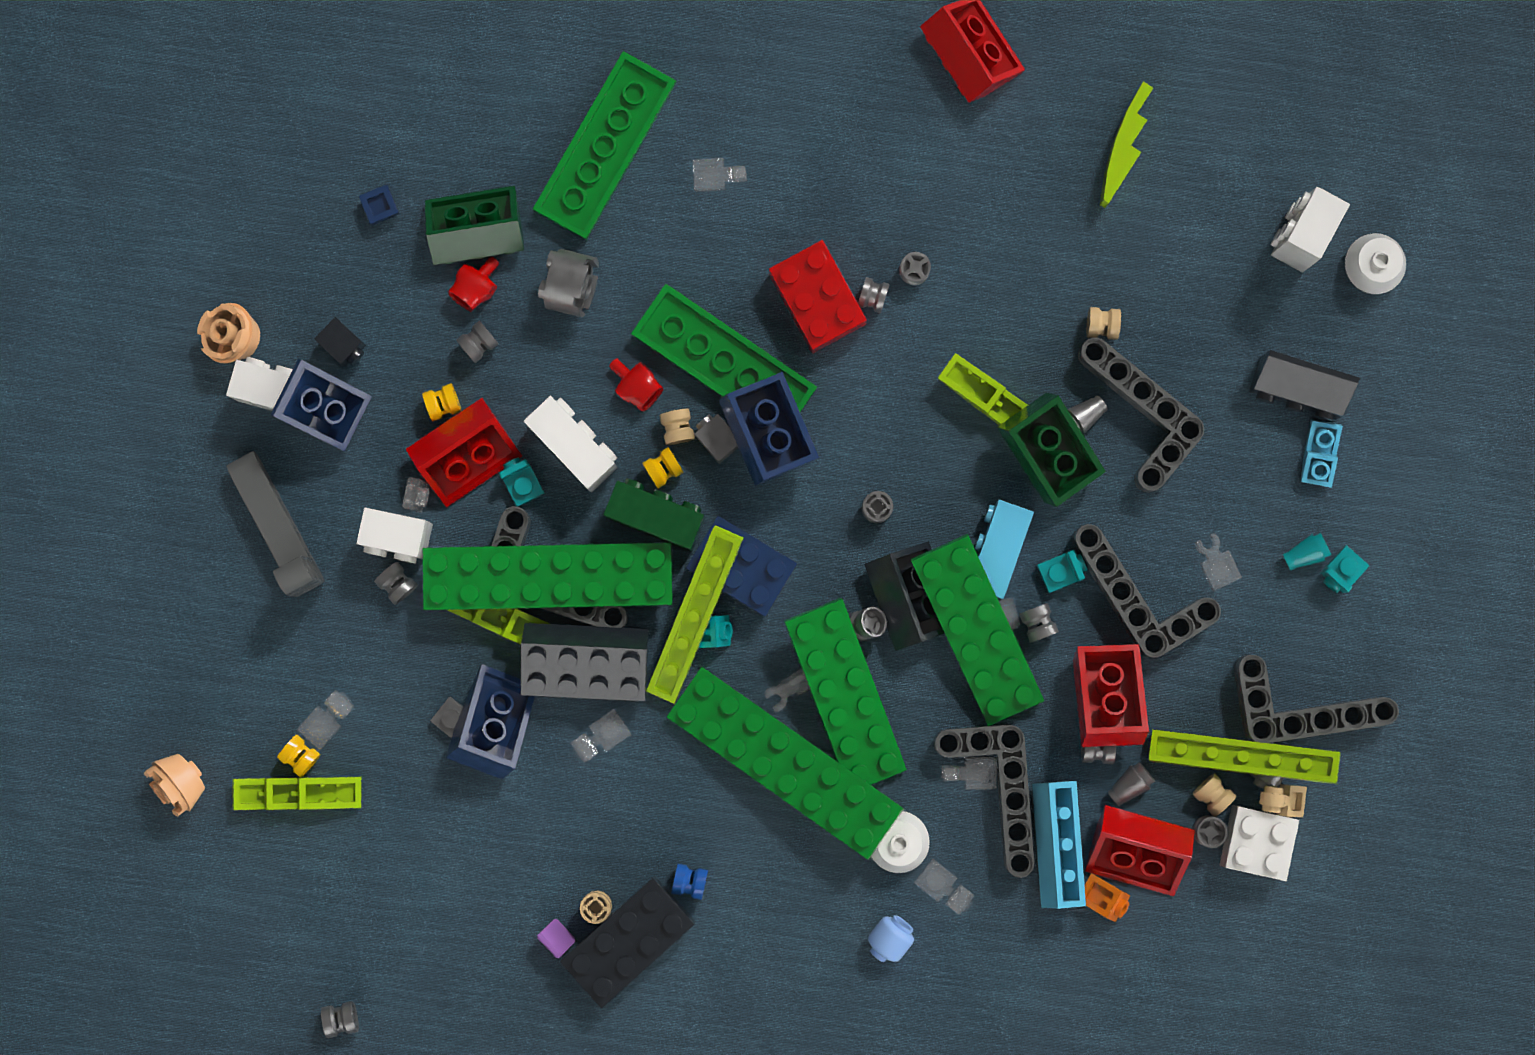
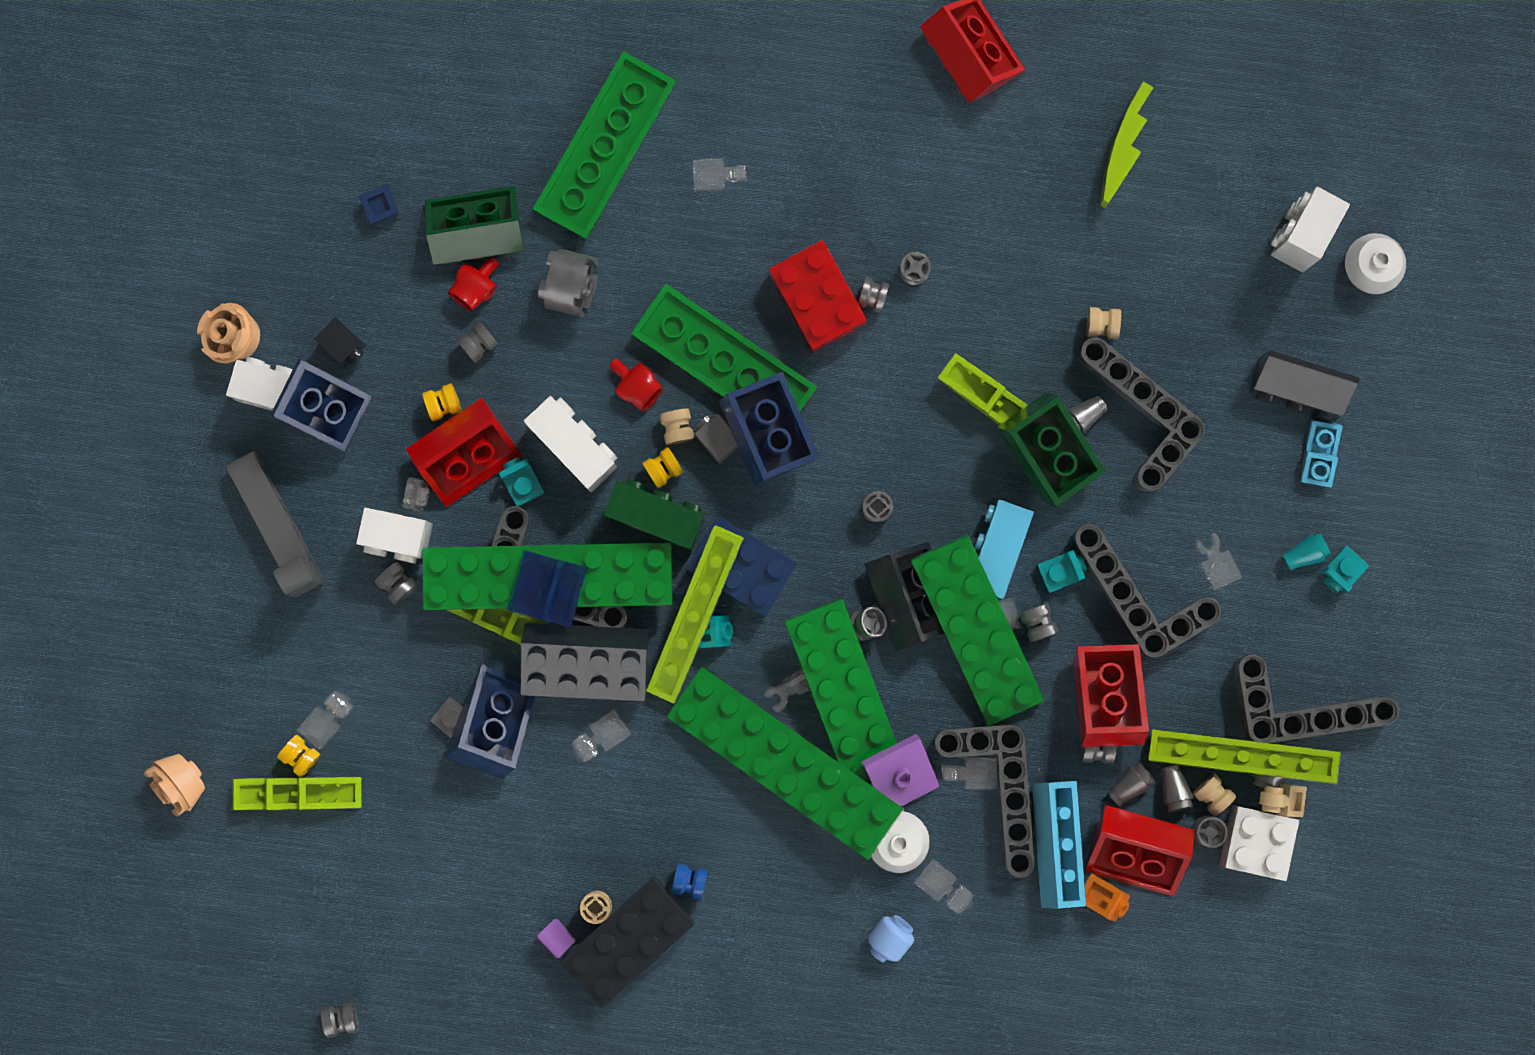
(547, 588): none -> clear blue slope
(902, 771): none -> medium lavender plate
(1175, 789): none -> flat silver cone

